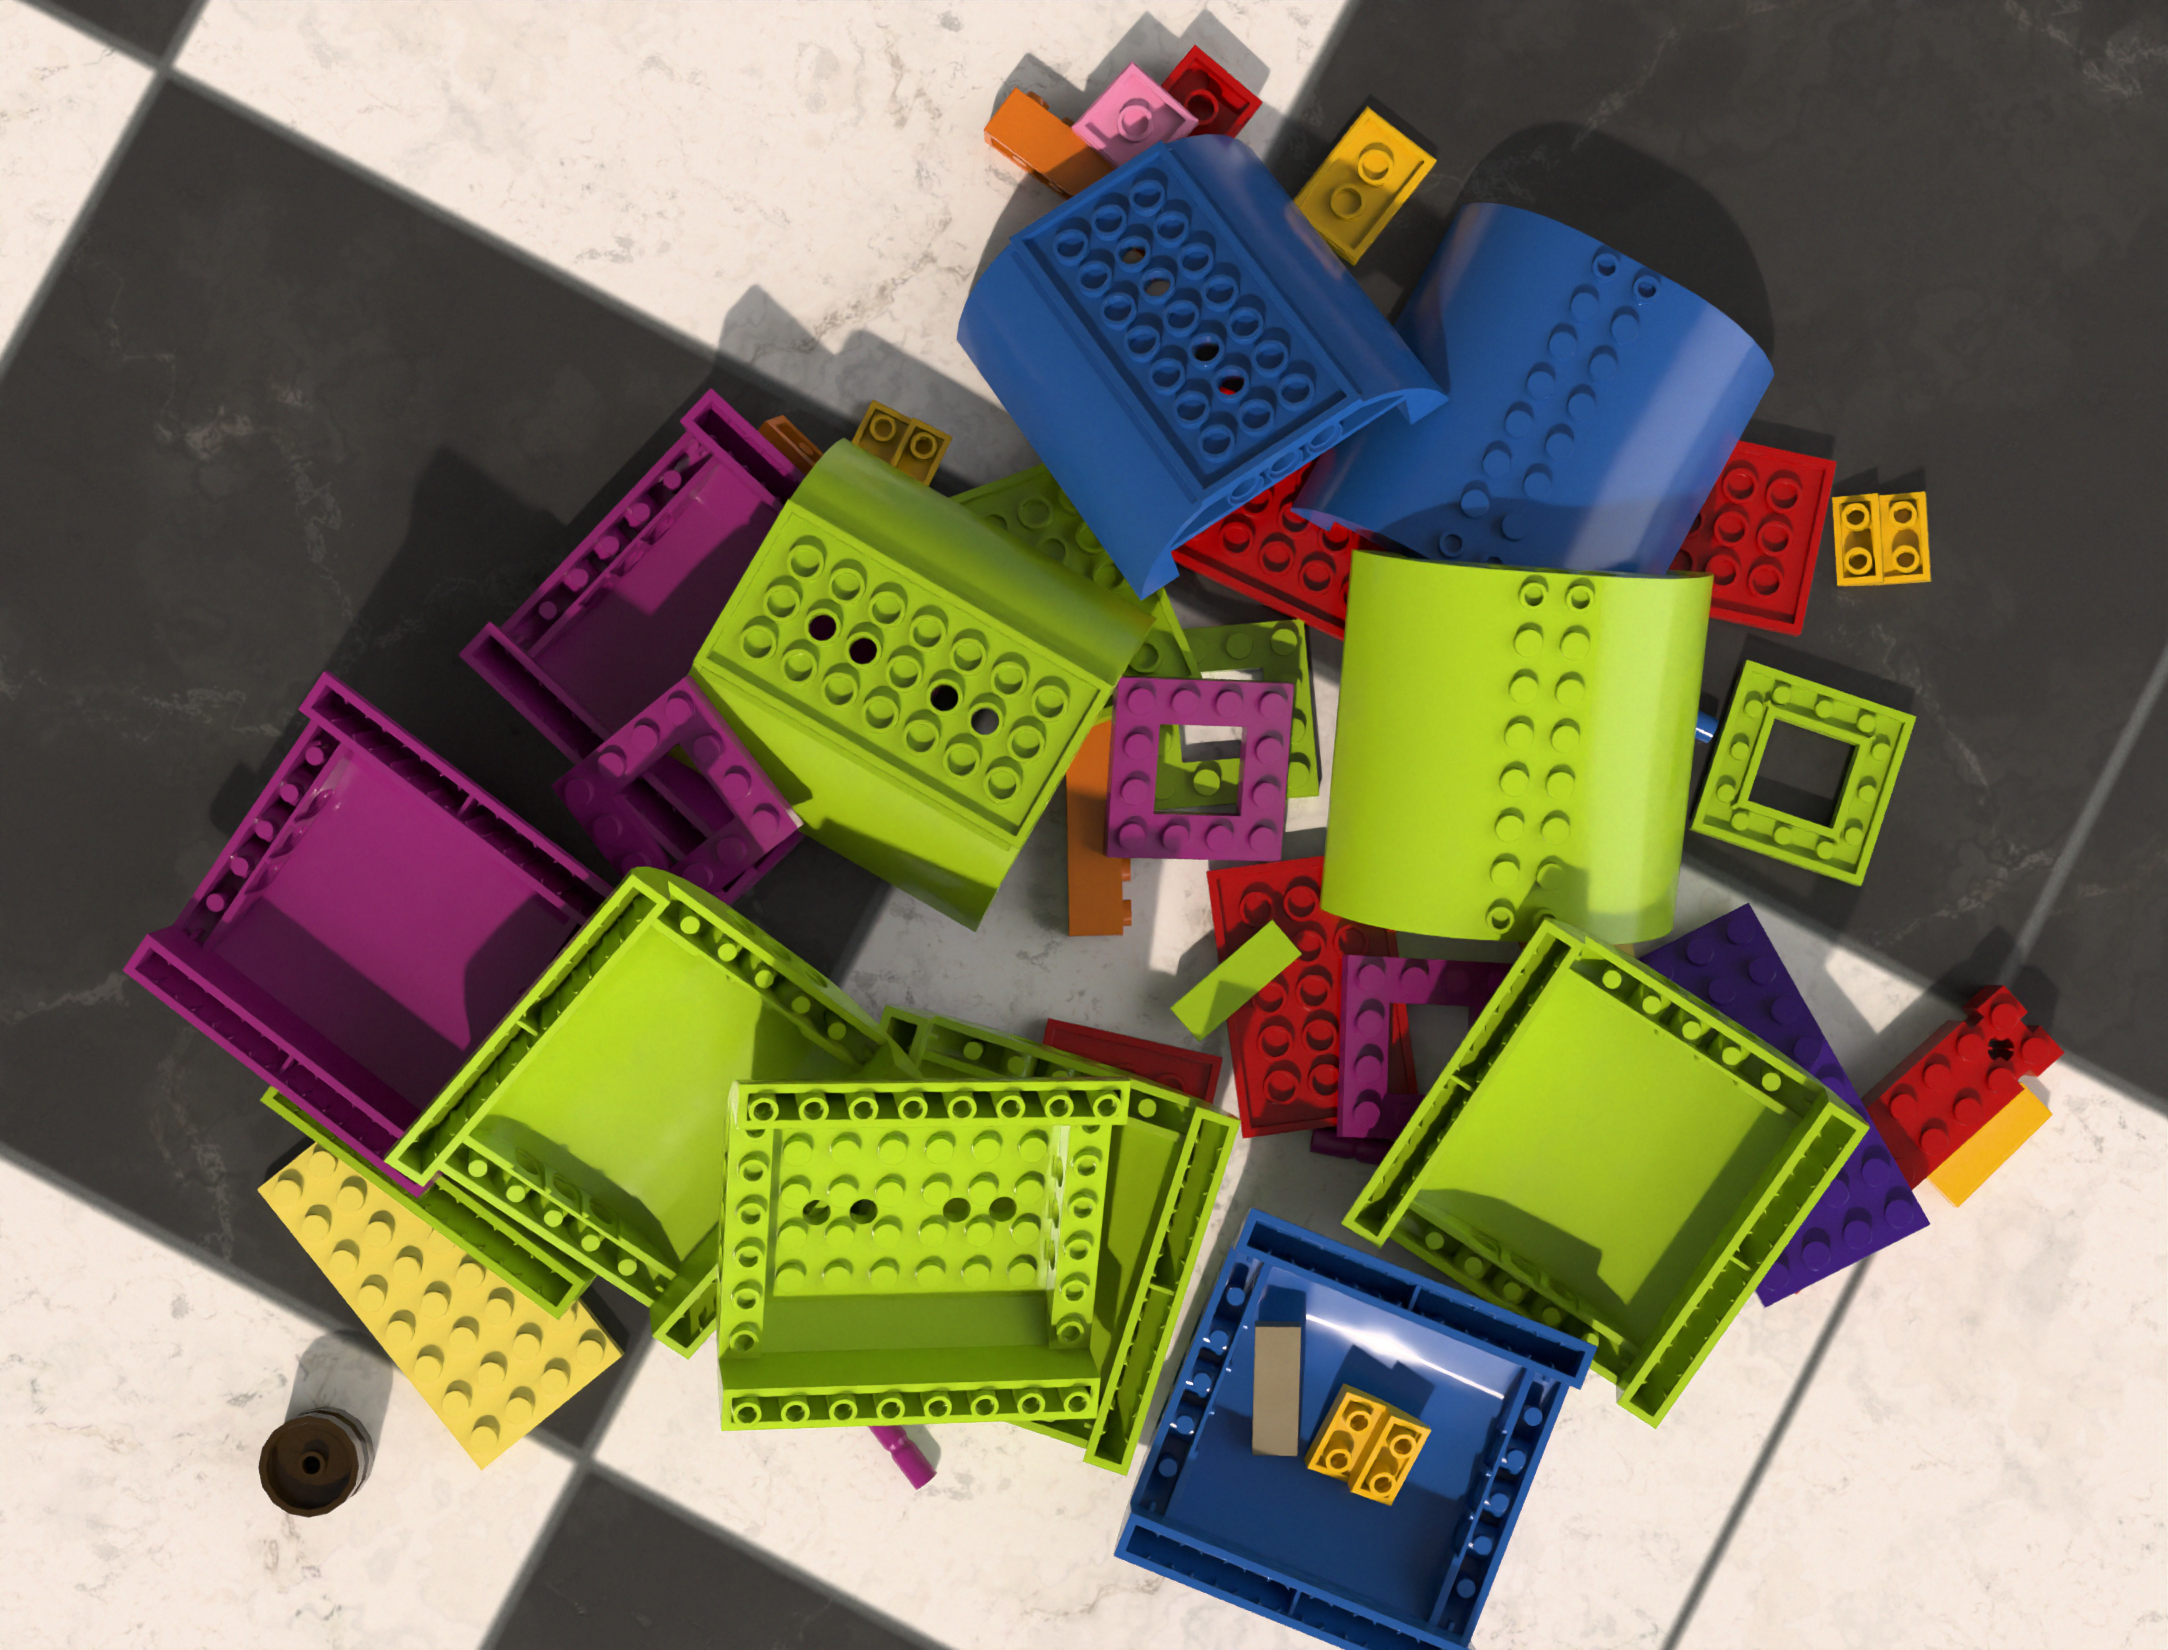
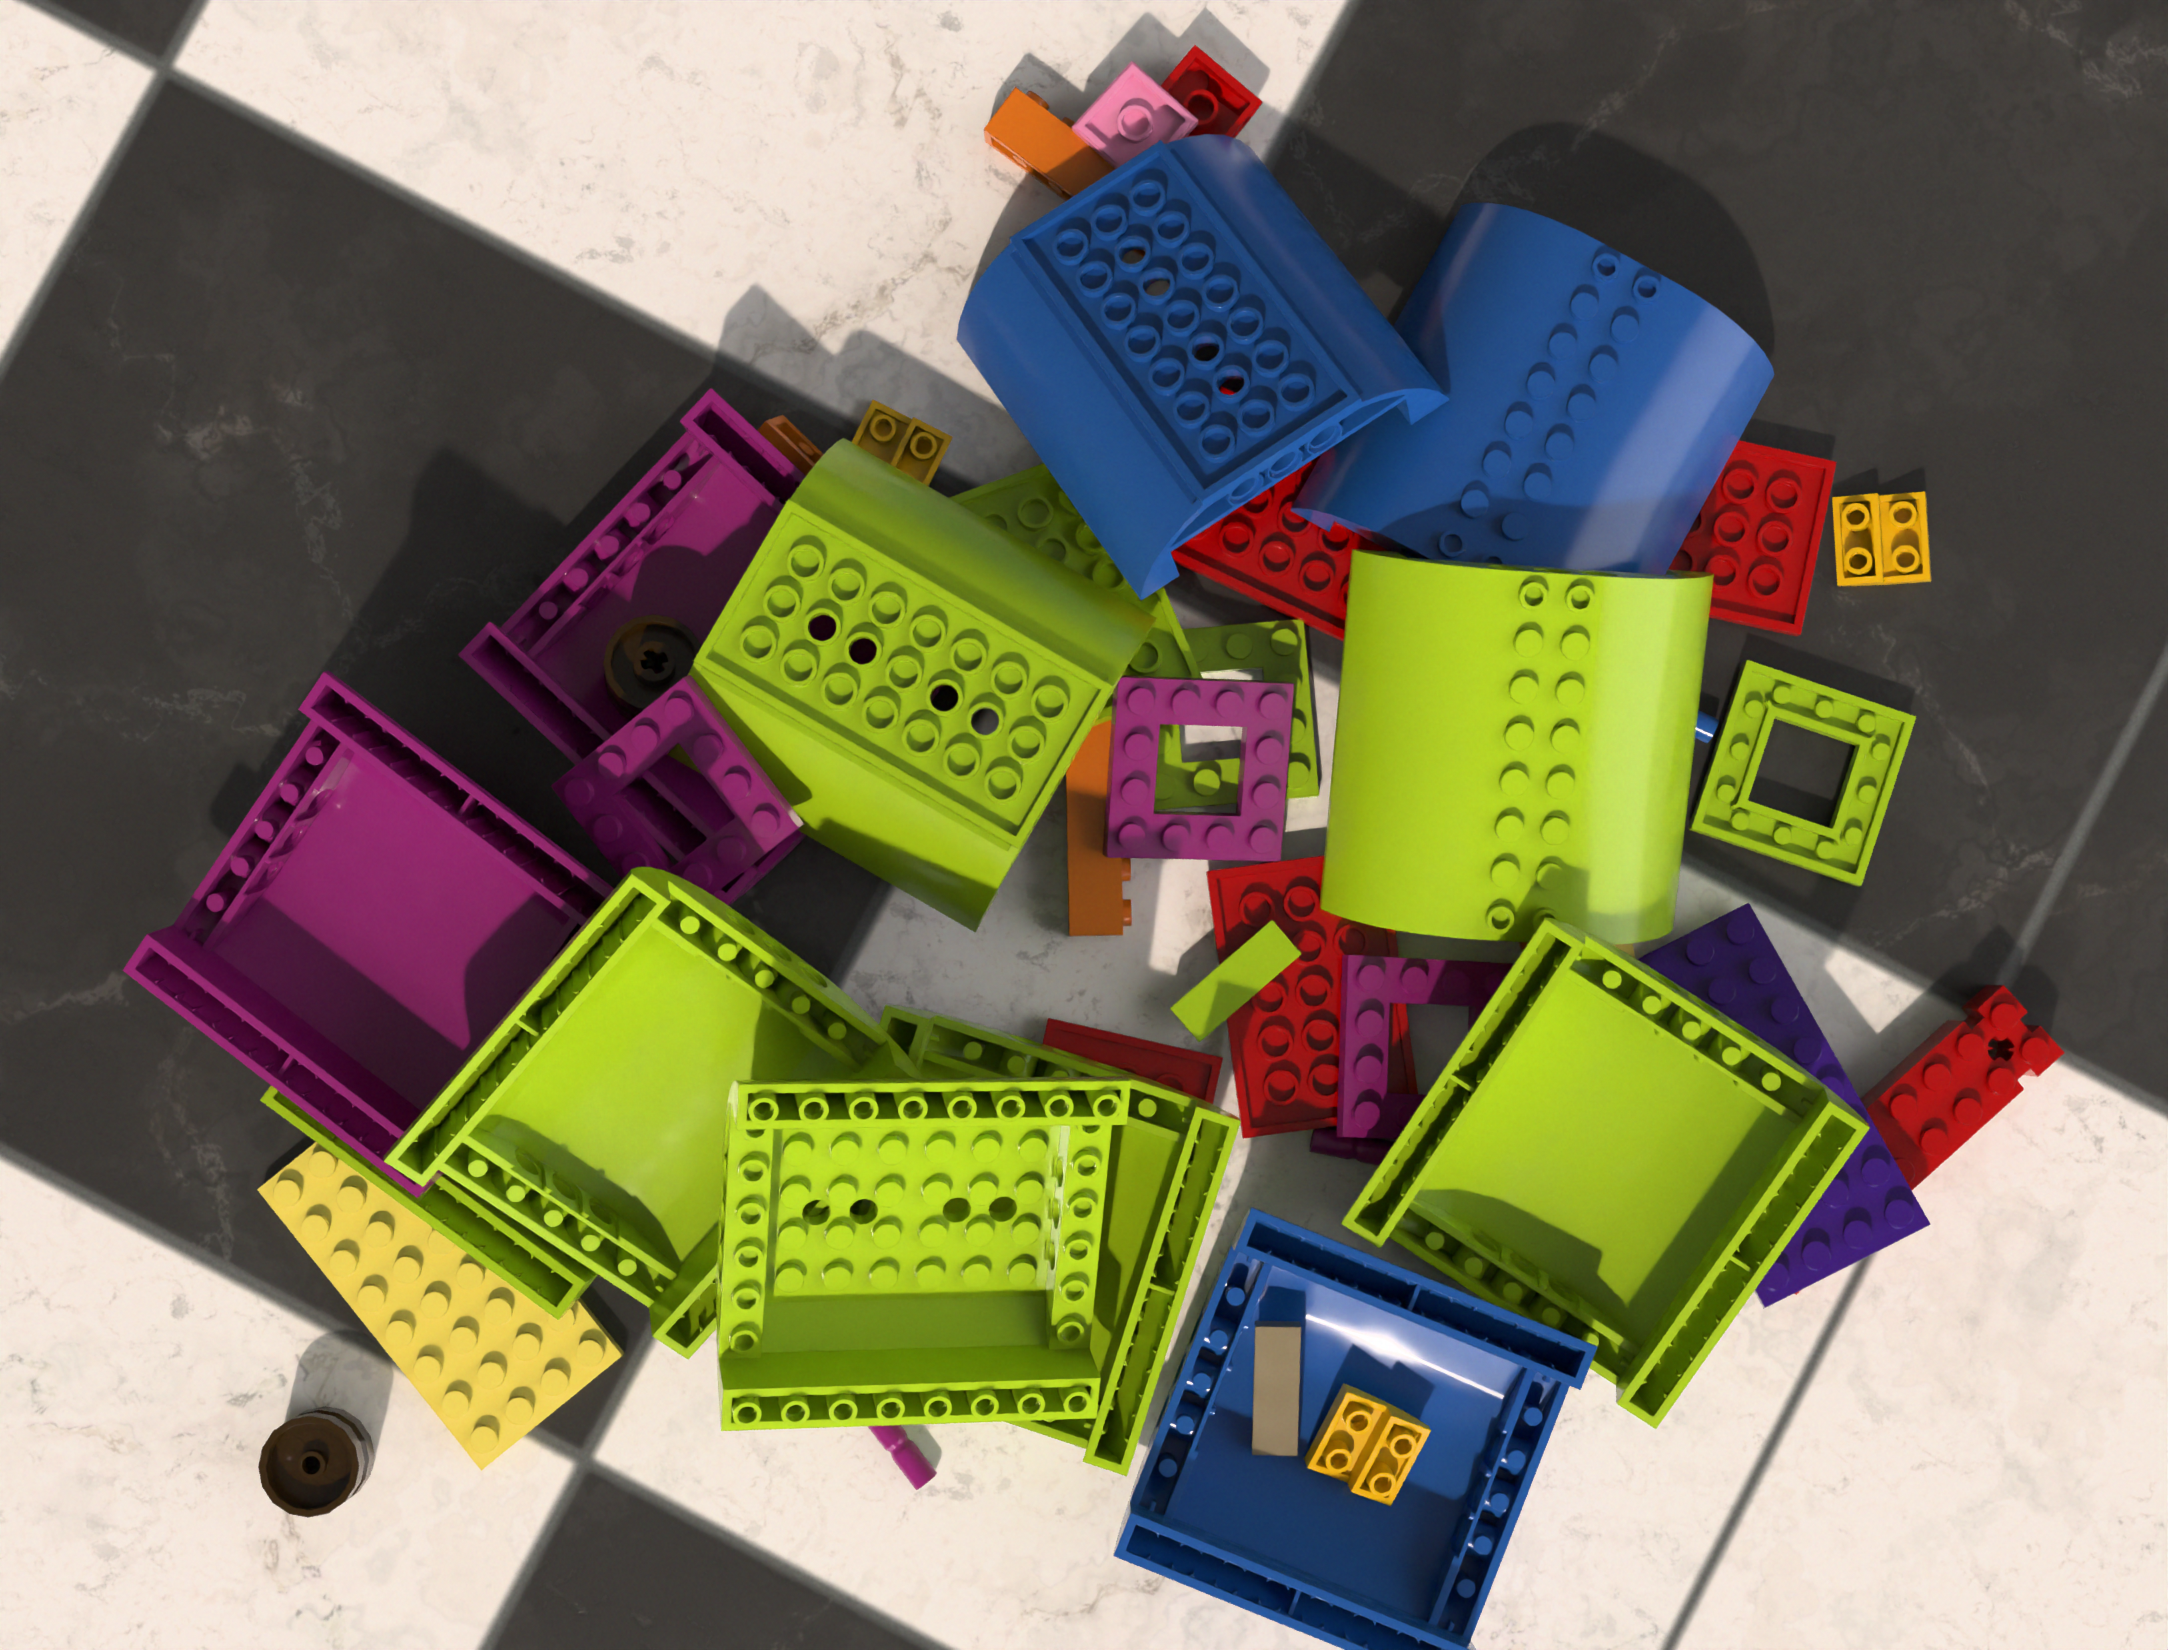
(637, 649): none -> dark brown wheel
(1362, 185): yellow tile -> none
(1989, 1148): yellow tile -> none

